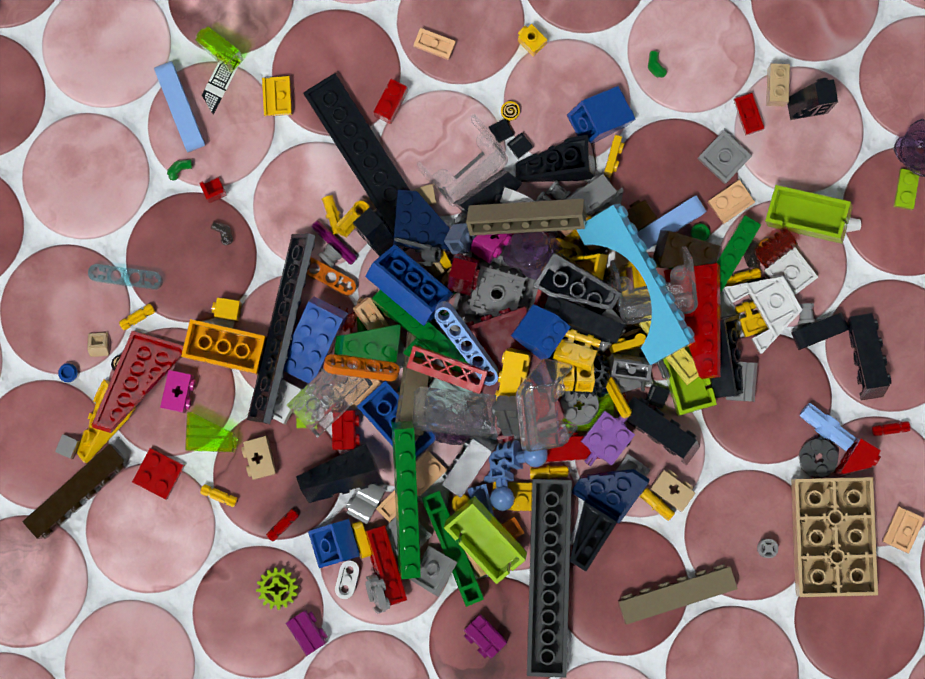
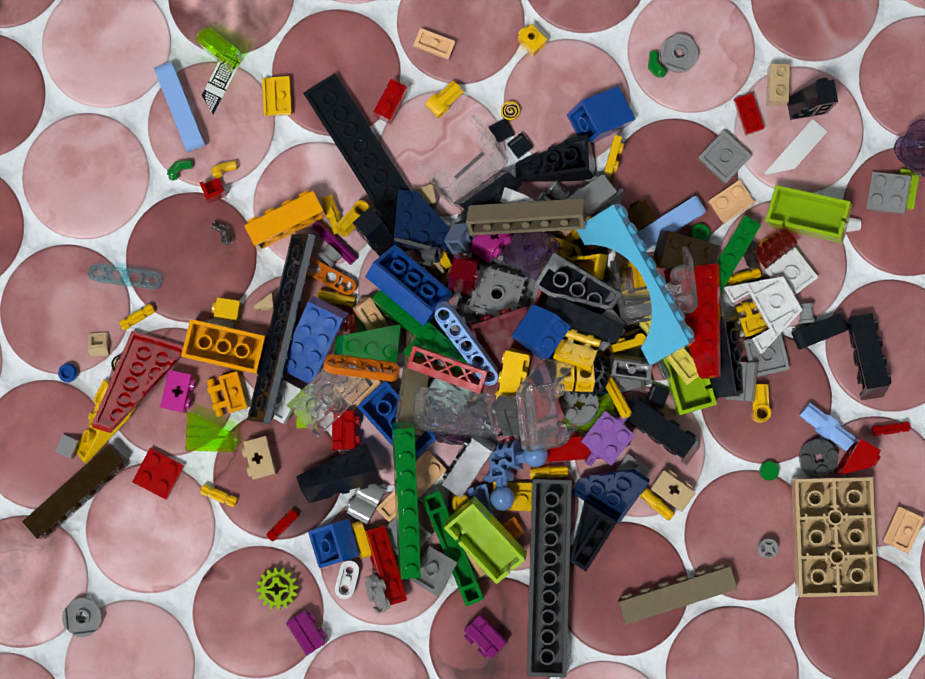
(74, 609): none -> light grey plate
(218, 169): none -> yellow arm
(232, 392): none -> light orange plate
(266, 303): none -> tan slope
(284, 220): none -> light orange brick
(336, 298): none -> yellow axle
(441, 101): none -> yellow piece
(688, 48): none -> light grey plate
(761, 402): none -> yellow piece
(769, 471): none -> green tile
(771, 360): none -> light grey plate
(798, 148): none -> white sticker
(889, 193): none -> light grey plate

